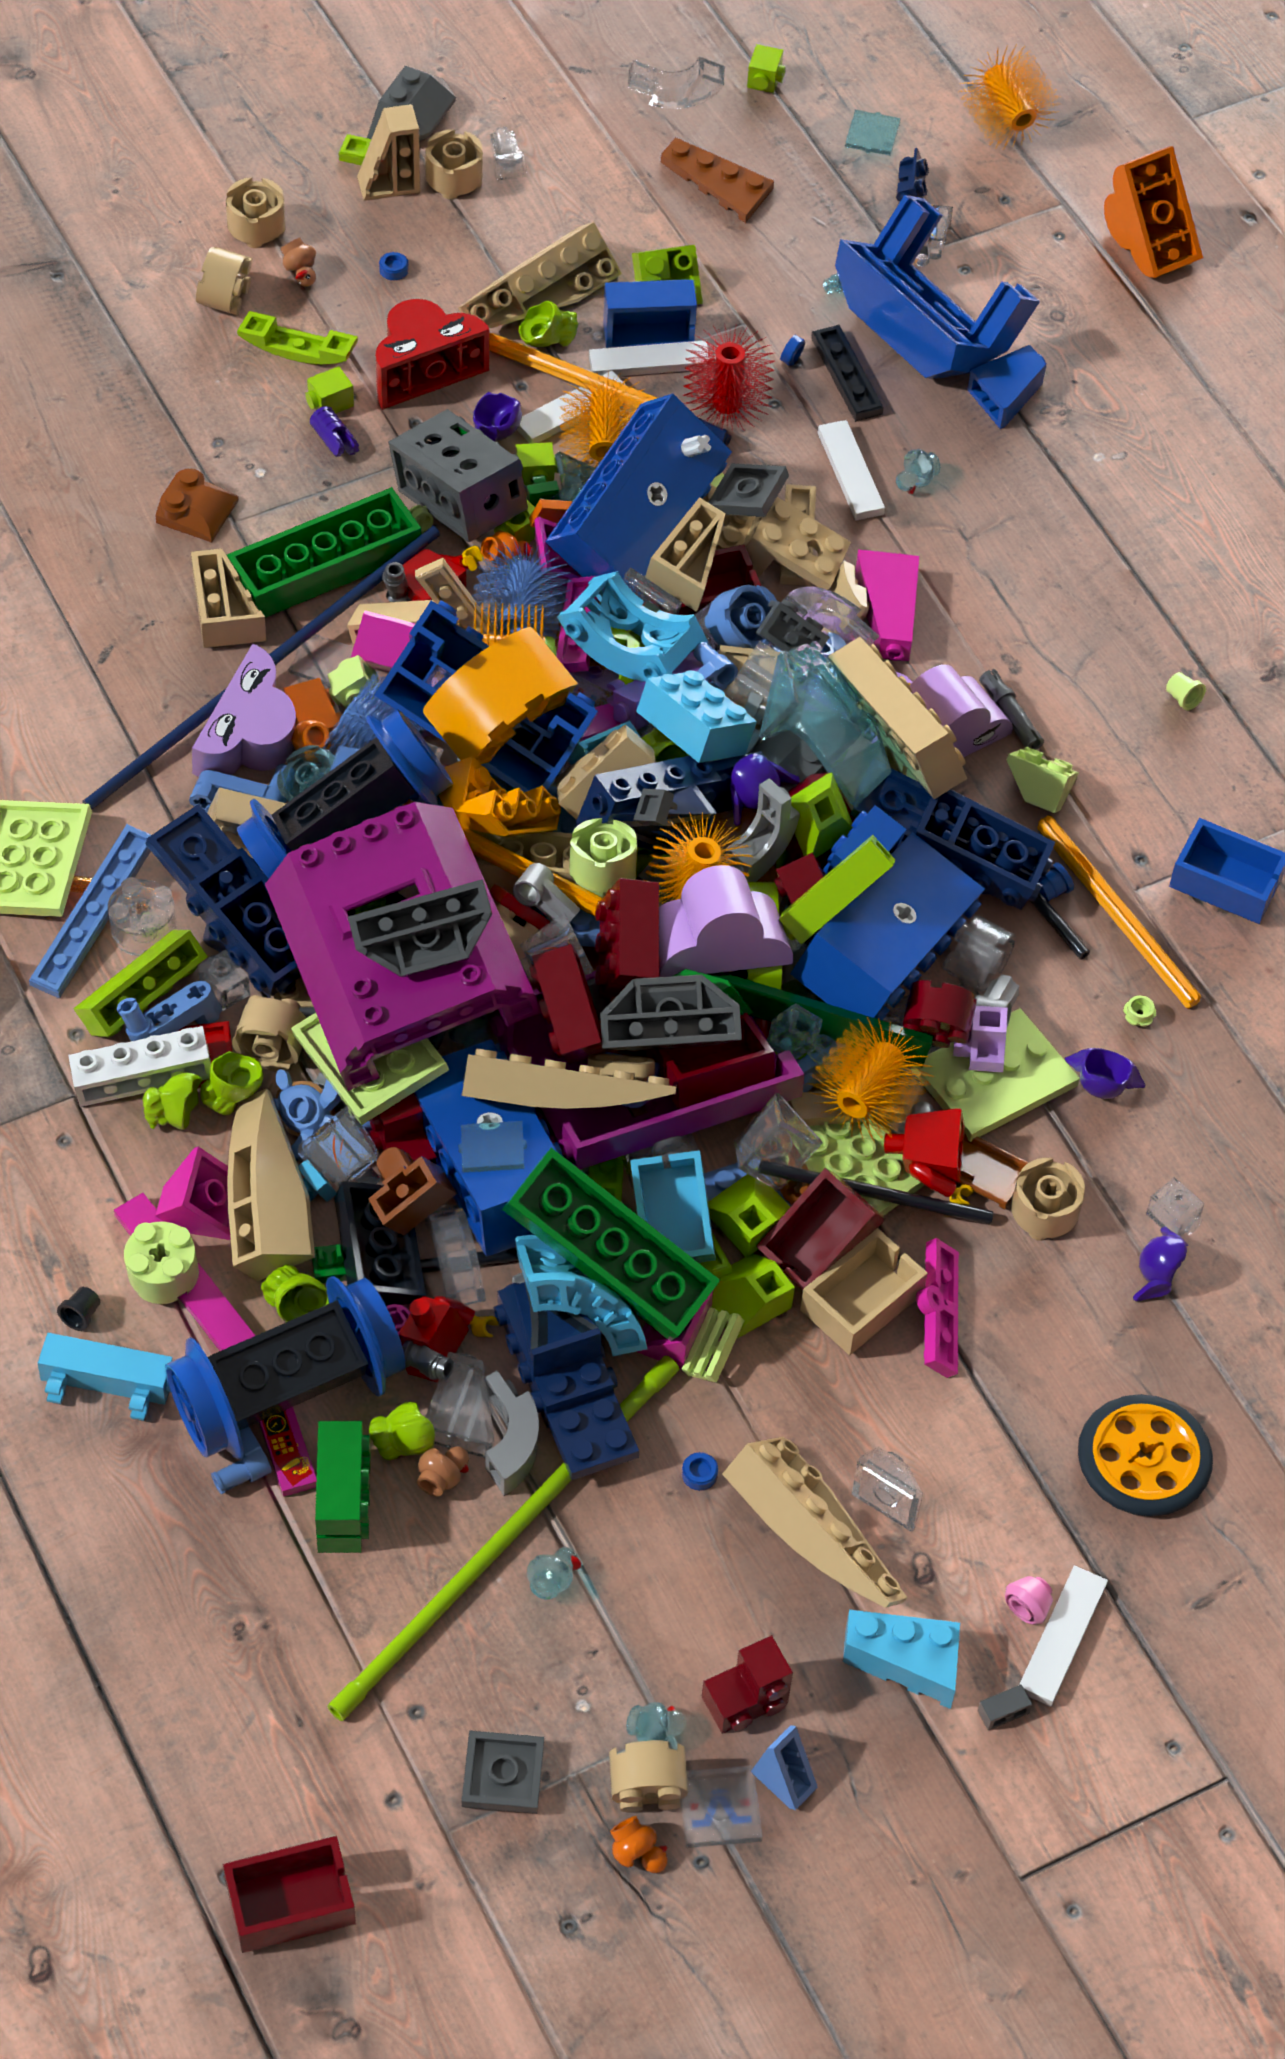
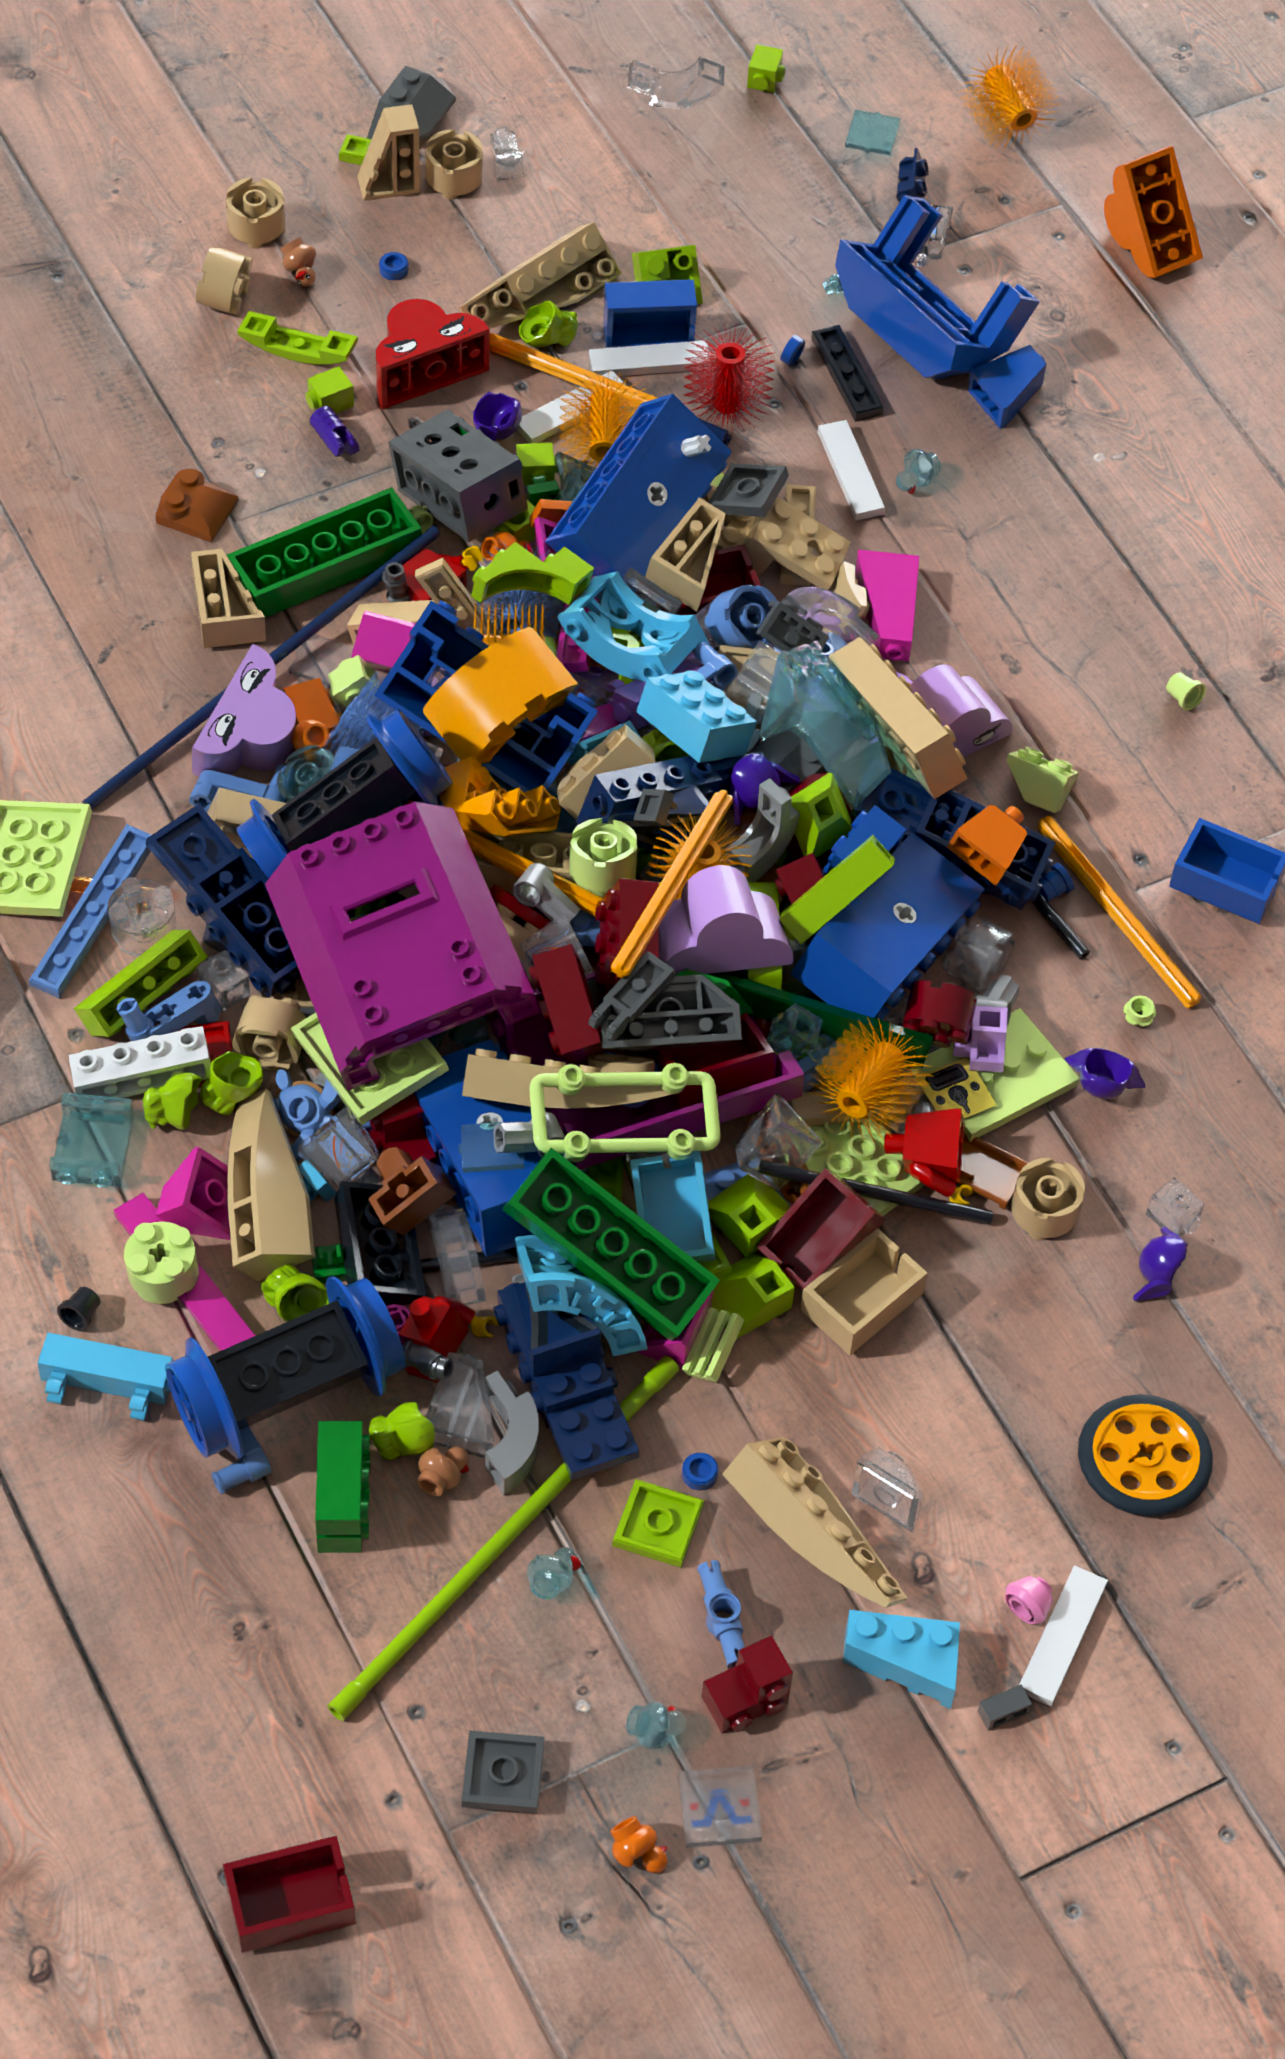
(92, 1140): none -> clear light blue panel
(288, 1452): tile -> none
(424, 929): dark grey wedge -> none
(518, 569): none -> lime arch
(519, 1135): none -> light grey piece
(632, 994): none -> dark grey hinge
(648, 1775): tan brick -> none
(658, 1523): none -> lime tile
(671, 884): none -> light orange axle
(671, 1079): none -> yellowish green bar
(718, 1599): none -> medium blue pin
(728, 182): dark orange wing -> none
(787, 1769): medium blue slope -> none
(940, 1306): dark pink hinge -> none
(957, 1087): none -> sticker
(990, 841): none -> orange torso
(1005, 700): dark grey pin -> none

